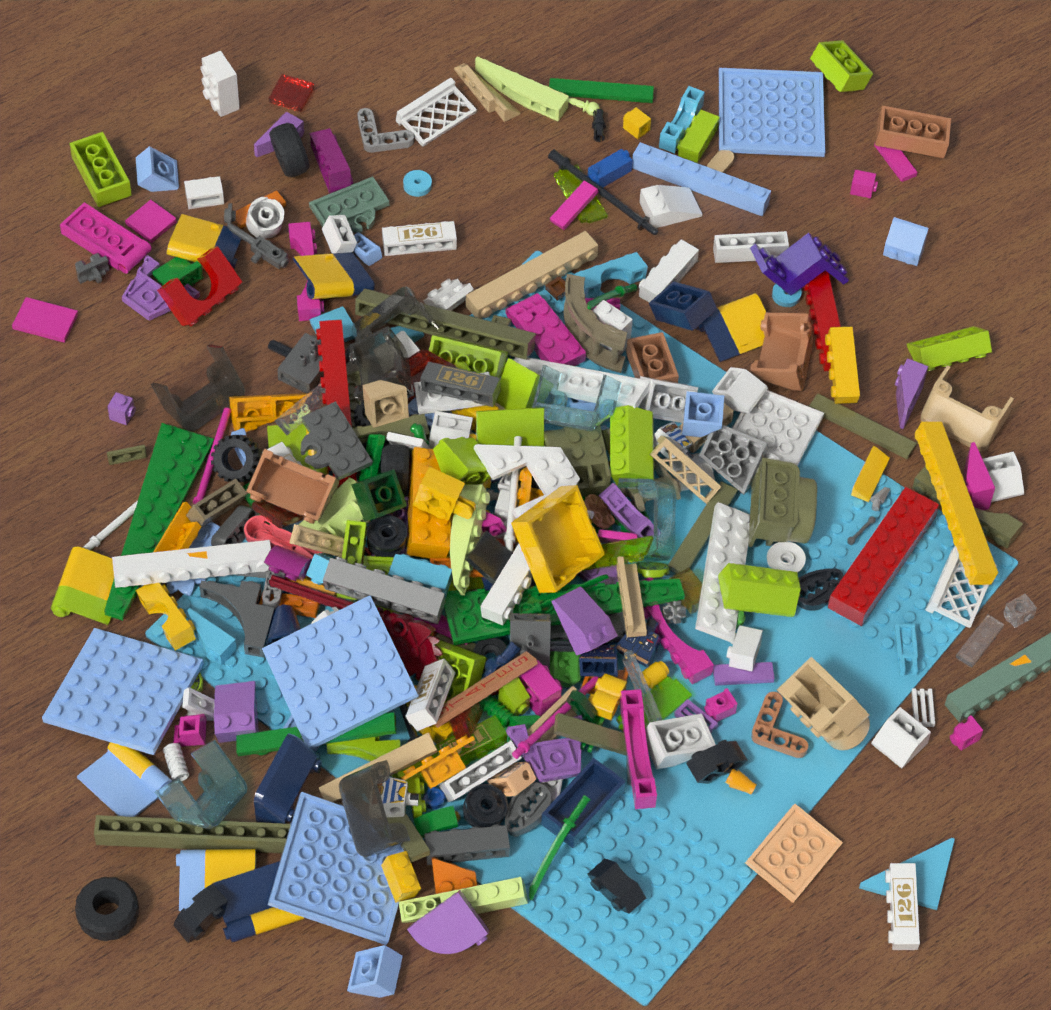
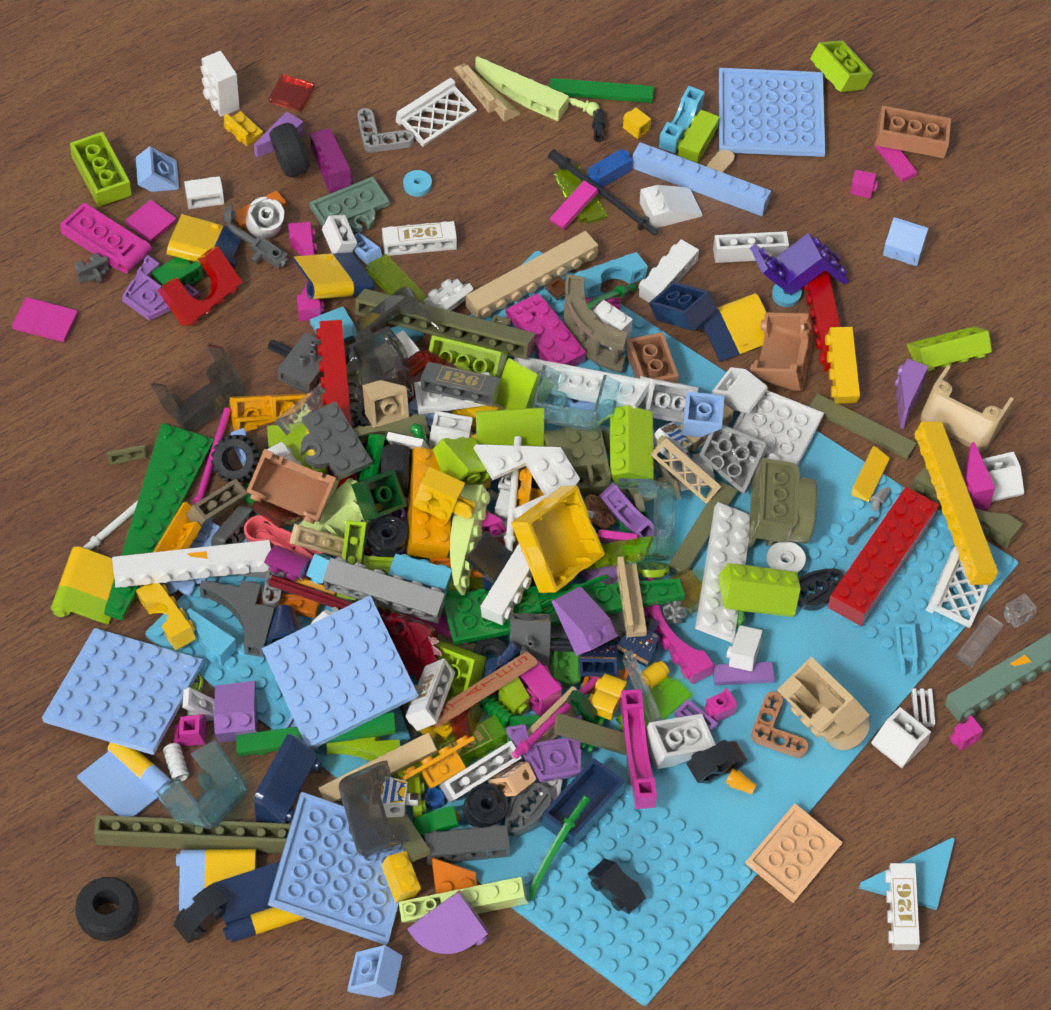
(121, 408): medium lavender brick -> none
(242, 128): none -> yellow bracket
(391, 277): none -> clear neon green windscreen

